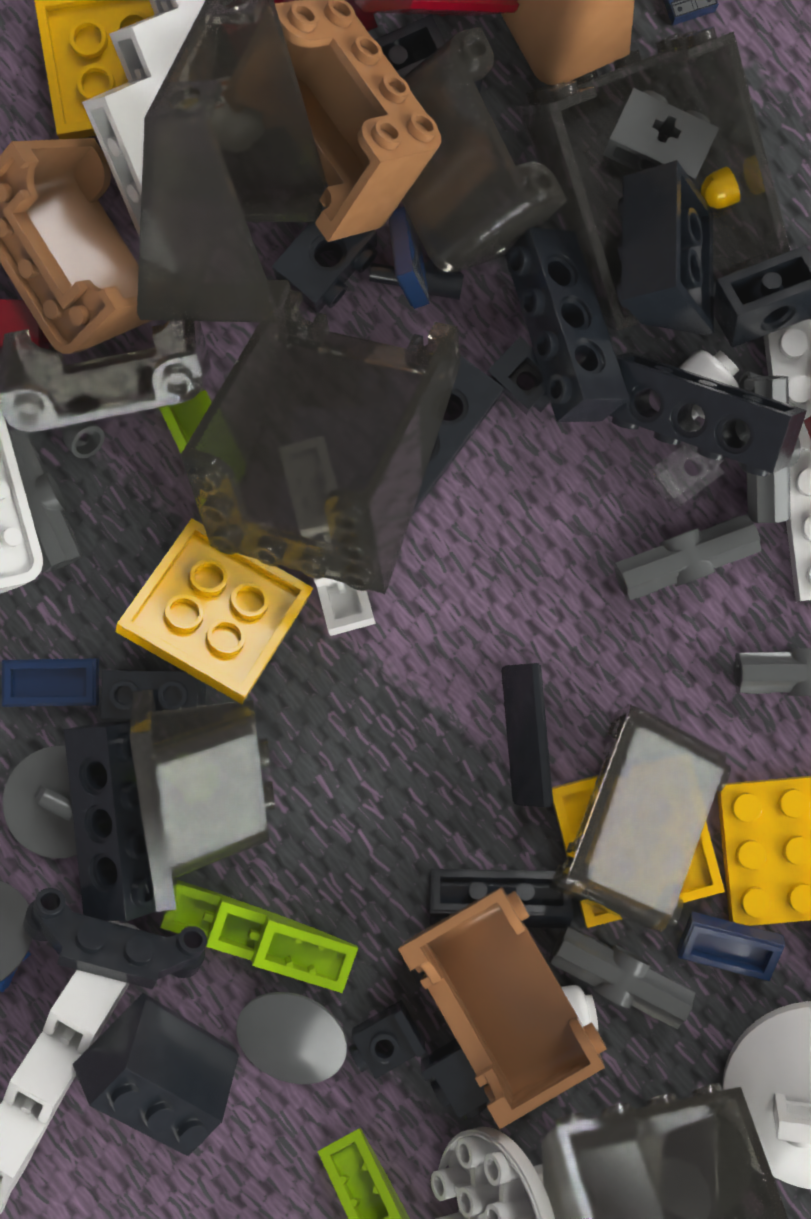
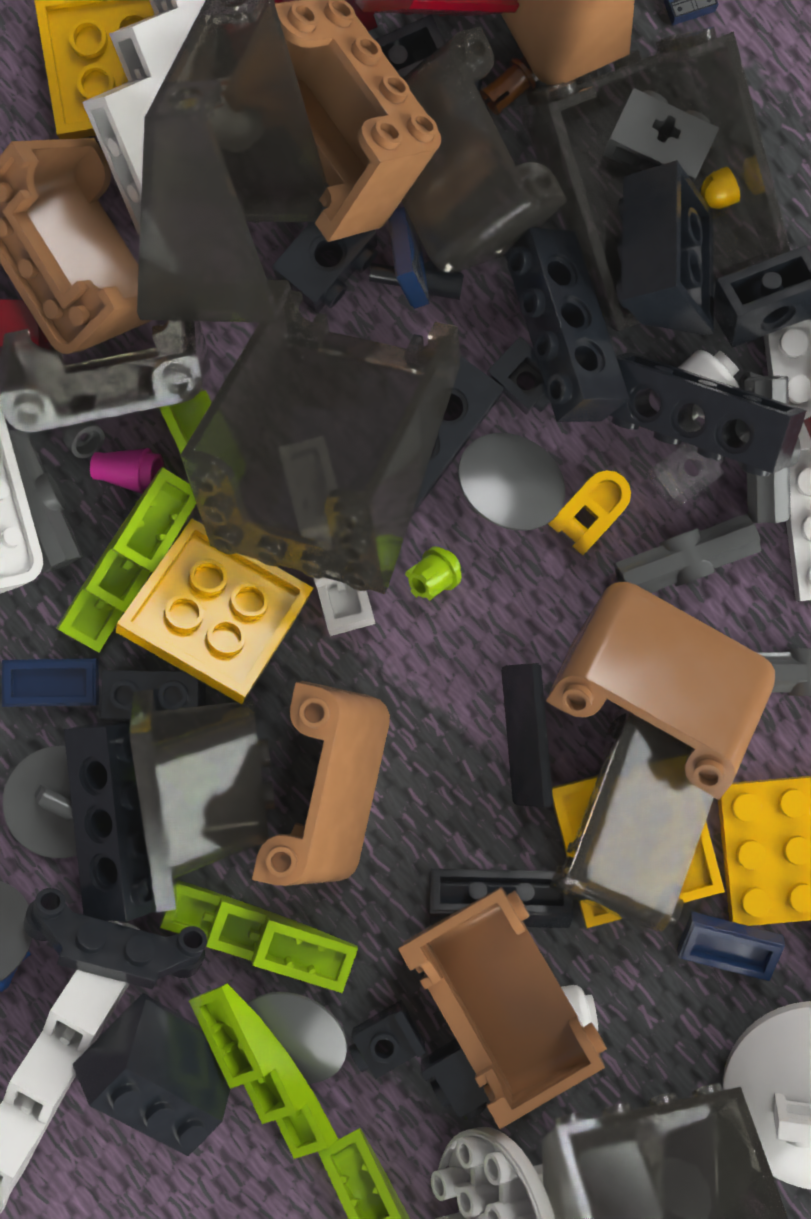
(126, 468): none -> dark pink cone
(129, 560): none -> lime slope
(257, 1060): none -> lime slope
(343, 791): none -> medium nougat windscreen
(434, 573): none -> lime hose
(509, 85): none -> reddish brown axle
(511, 481): none -> dark grey shield
(604, 498): none -> yellow plate
(622, 977): dark grey piece -> none
(671, 676): none -> medium nougat windscreen

